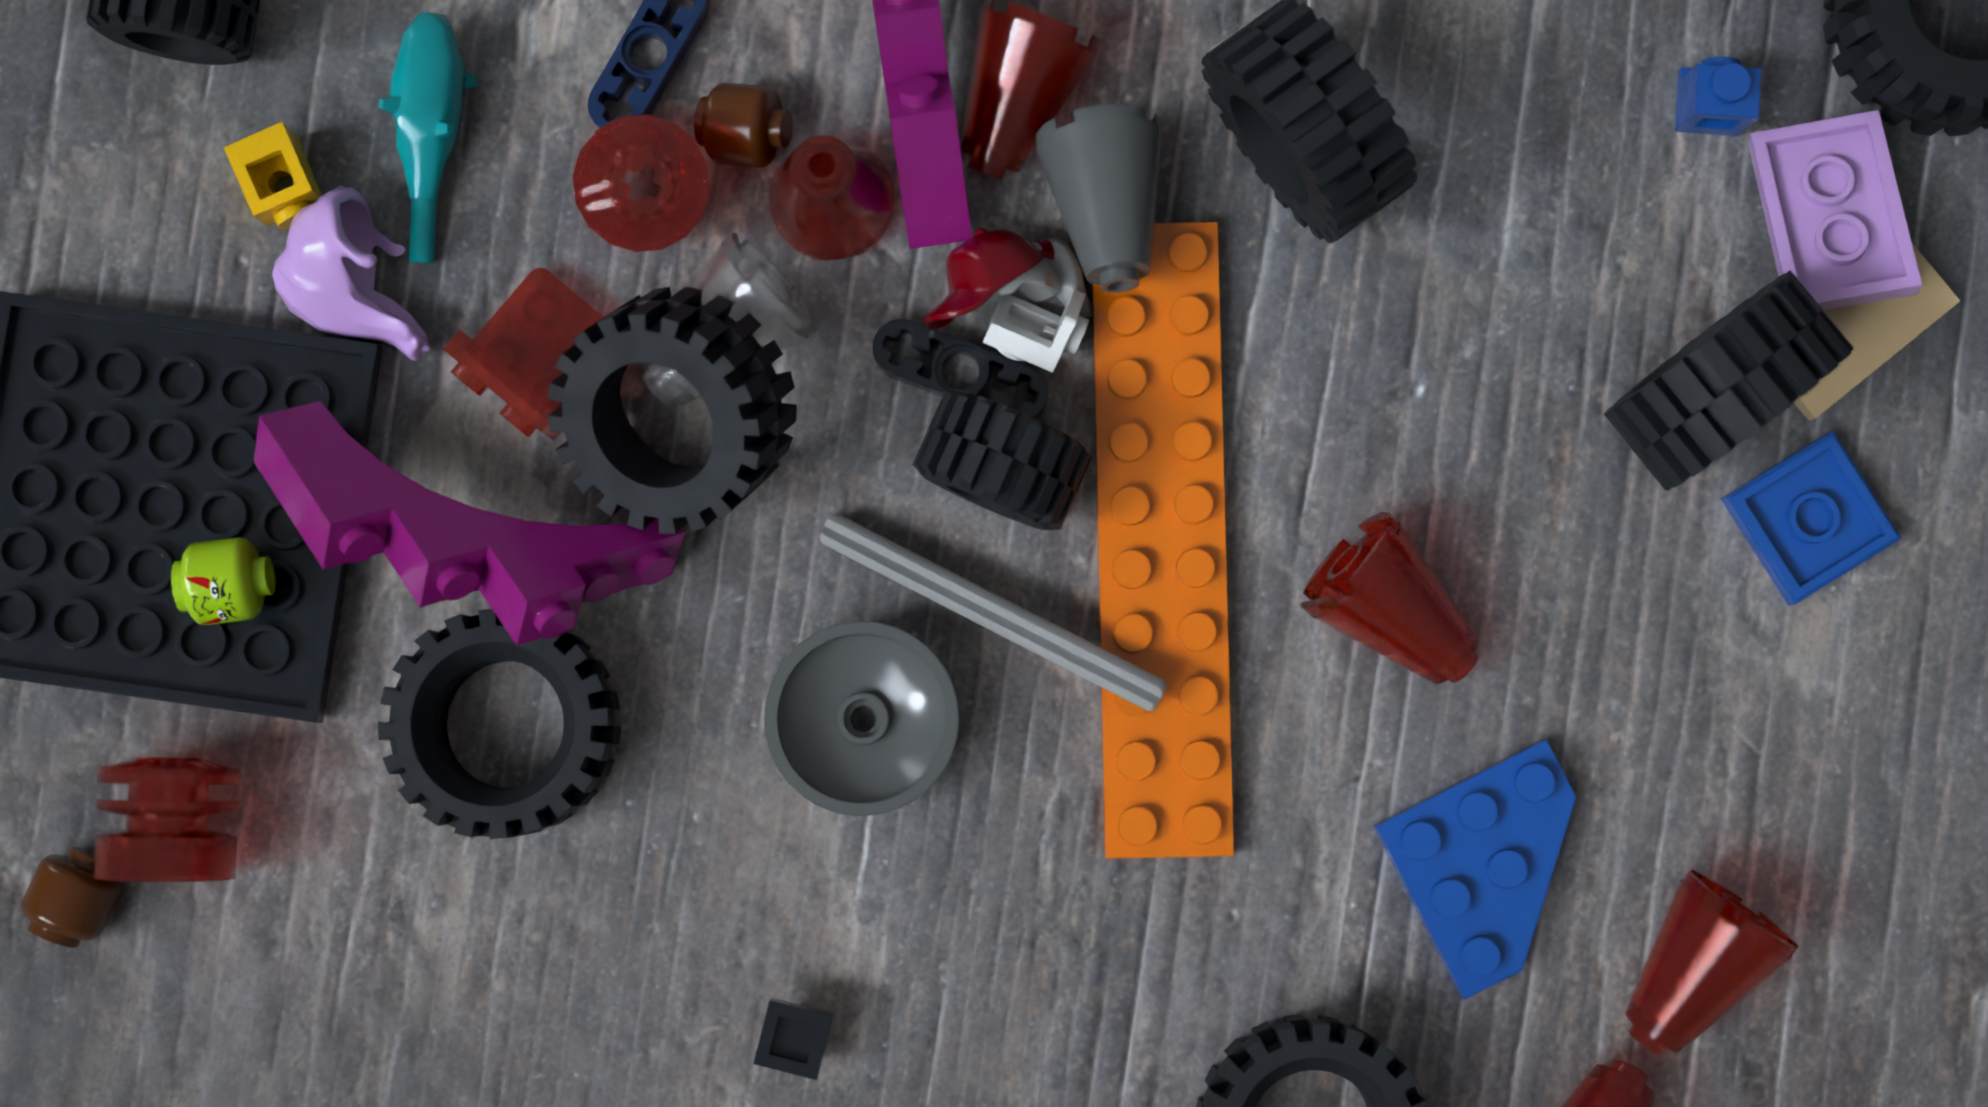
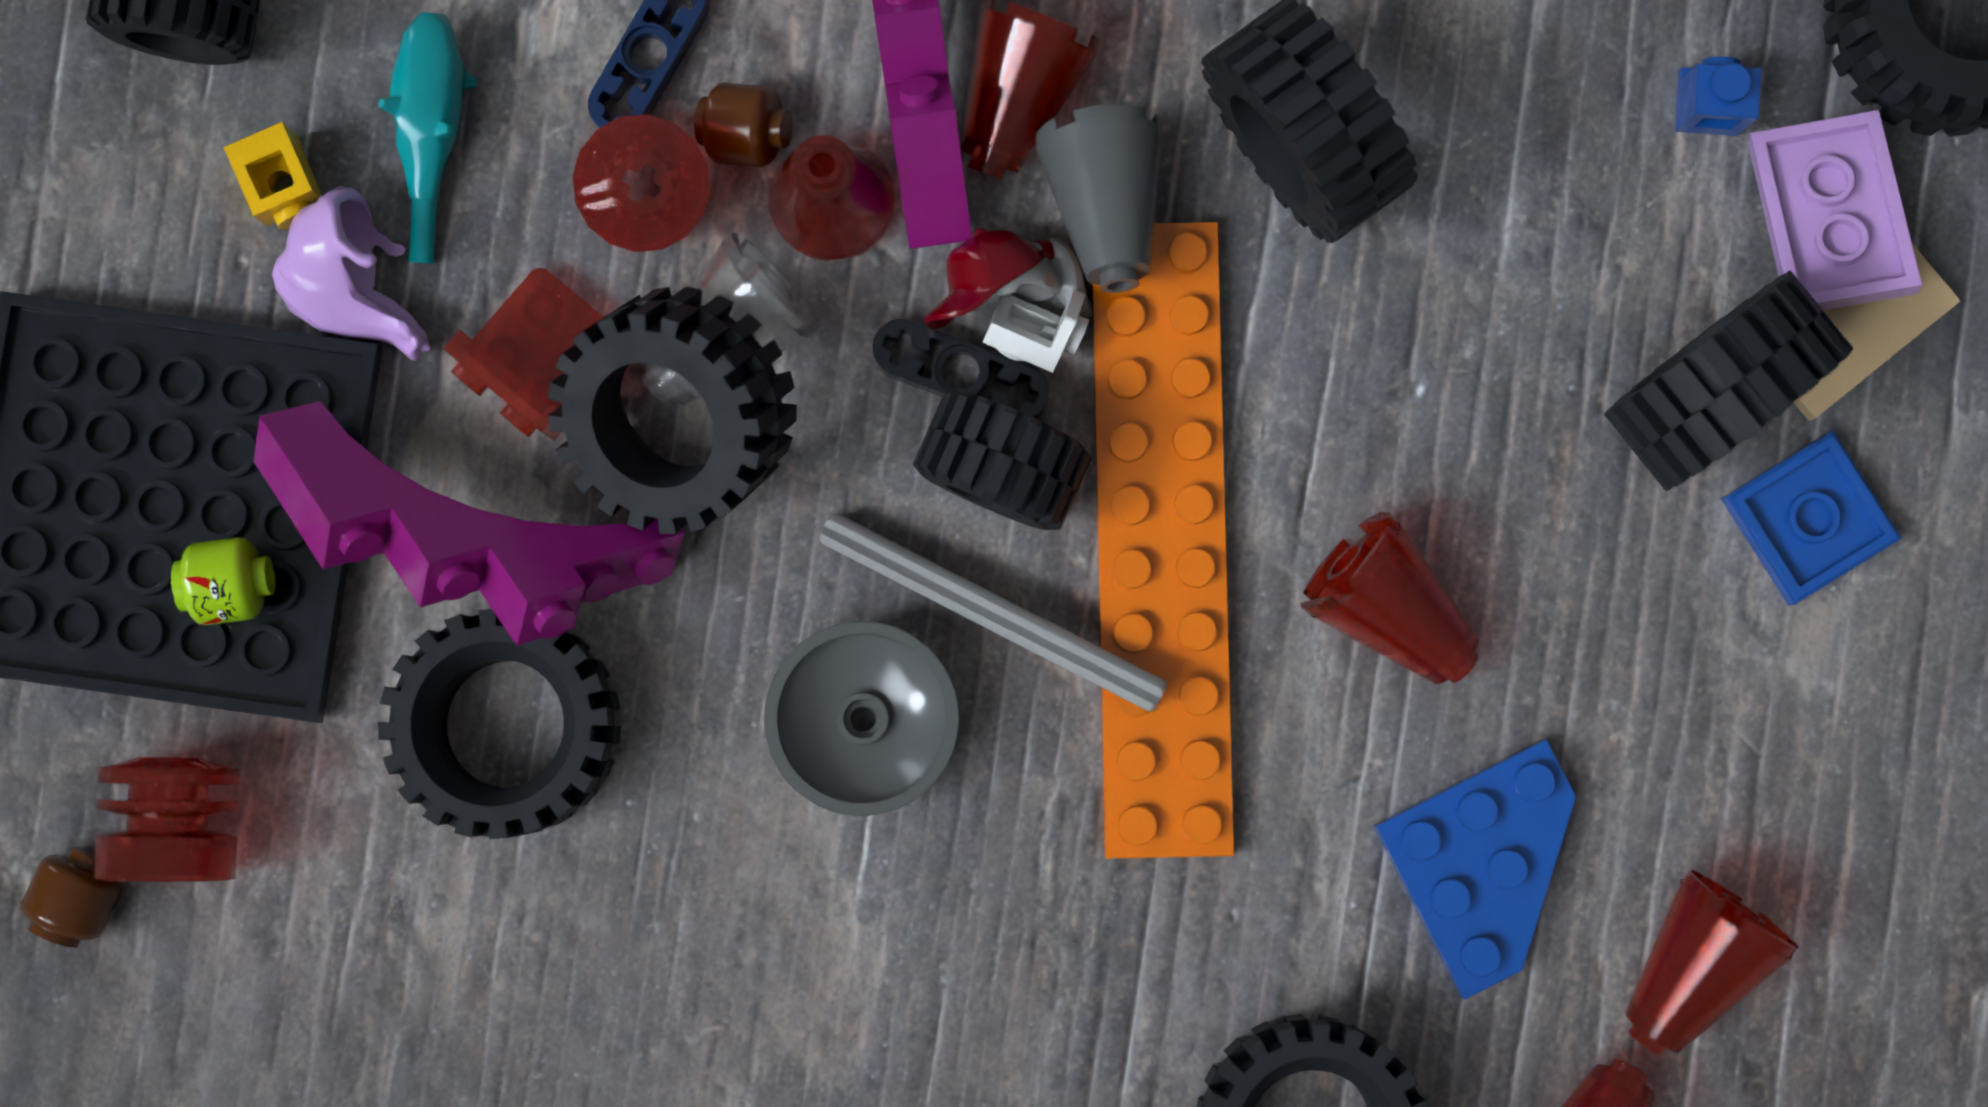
(793, 1038): black tile -> none

